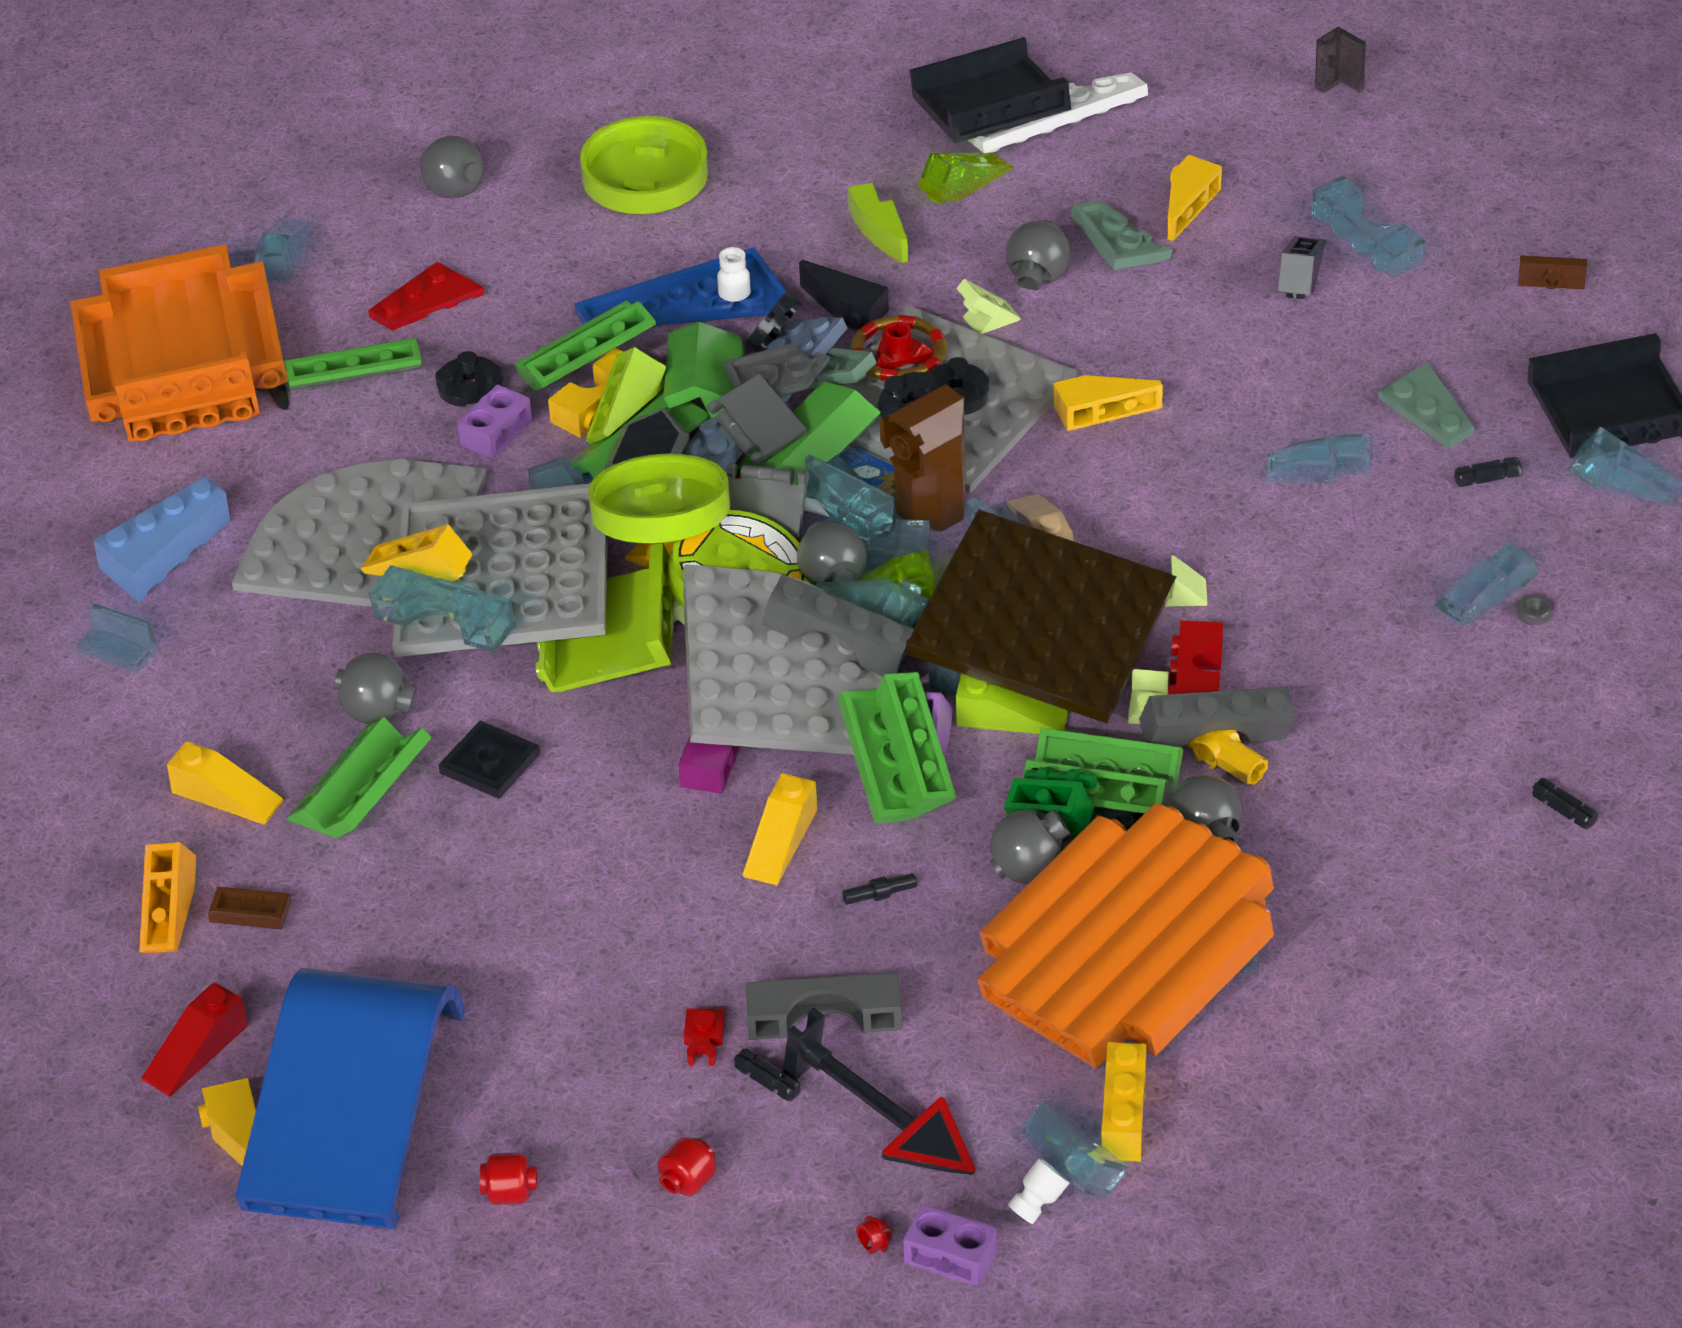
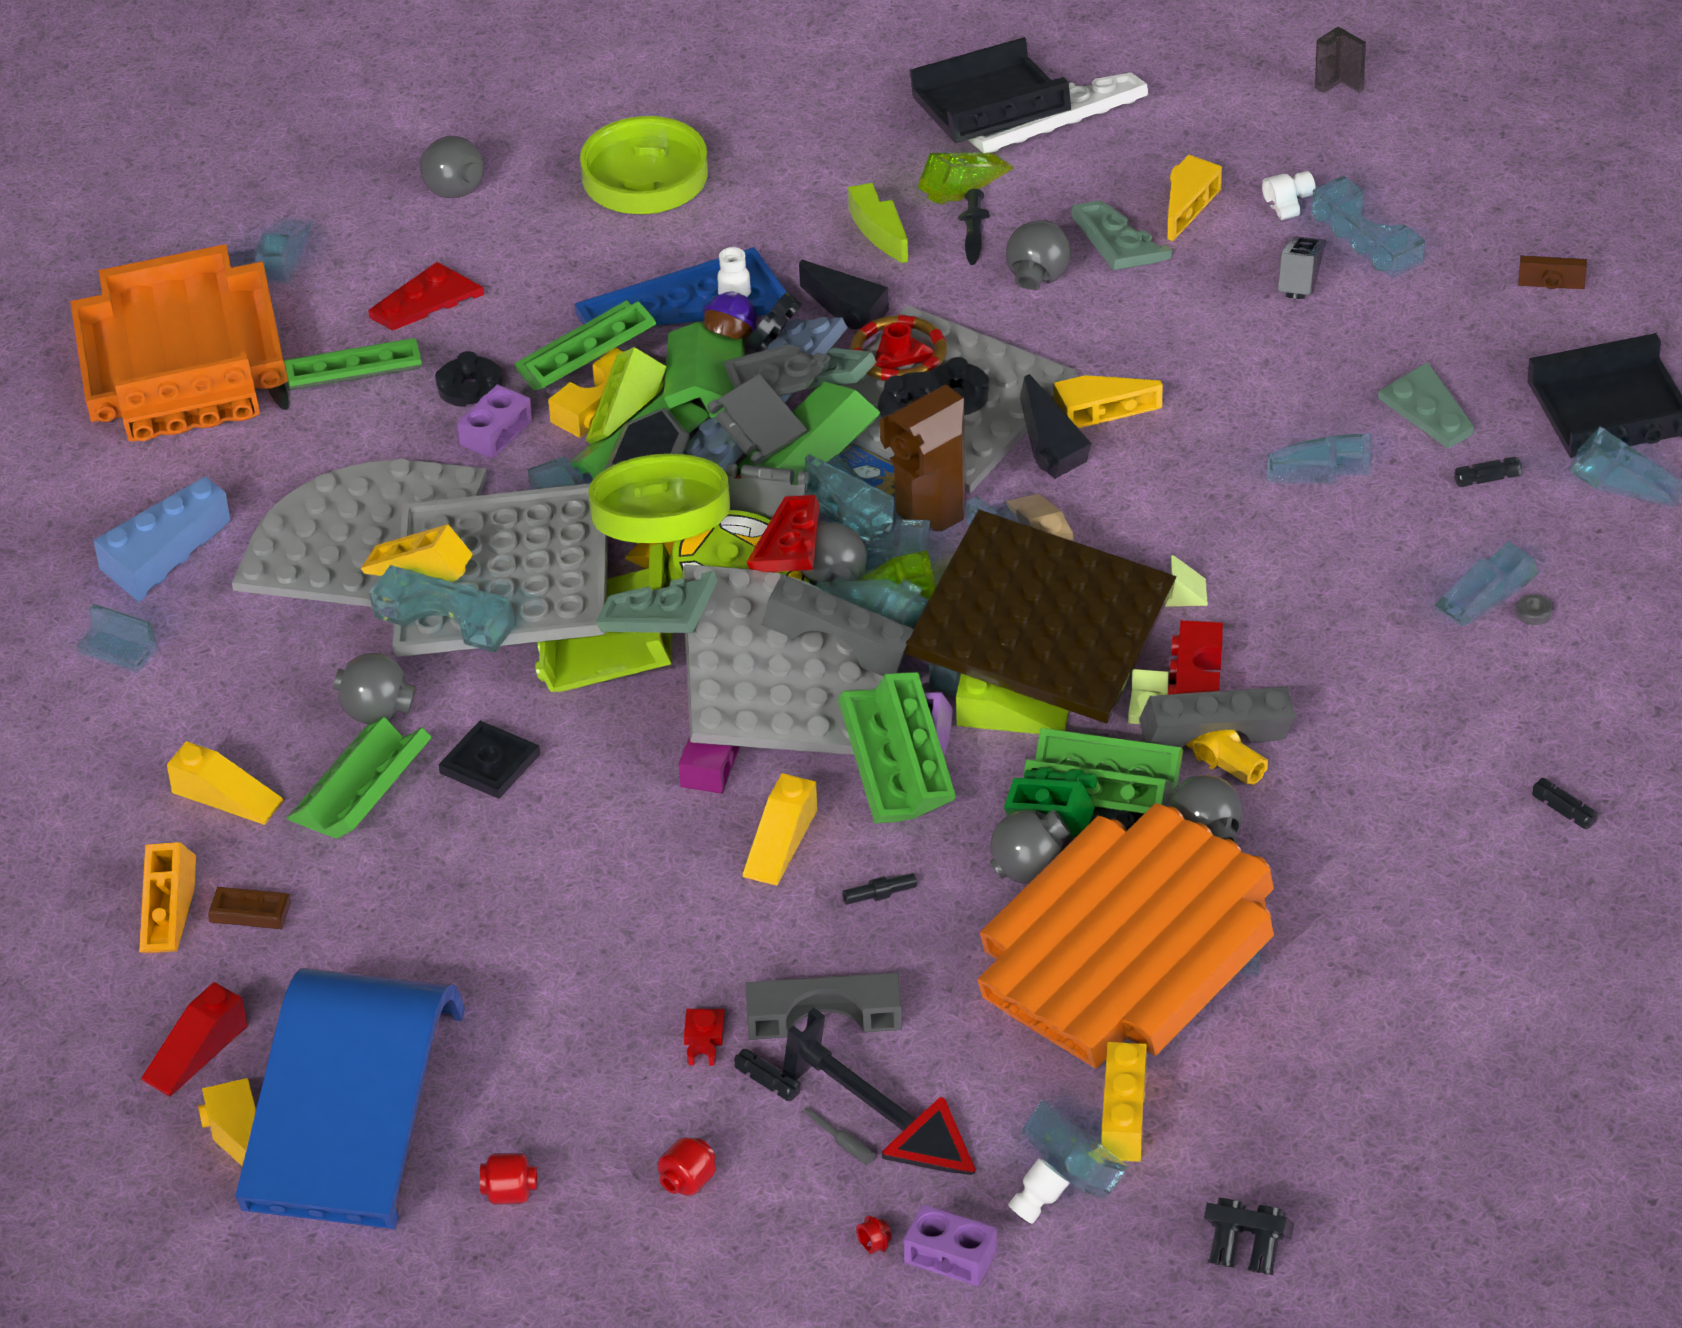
(661, 610): none -> sand green wing
(730, 315): none -> piece
(789, 537): none -> red wing
(845, 1140): none -> dark grey piece
(973, 219): none -> black sword
(985, 308): yellowish green slope -> none
(1052, 435): none -> black slope
(1266, 1224): none -> black plate
(1284, 192): none -> white piece

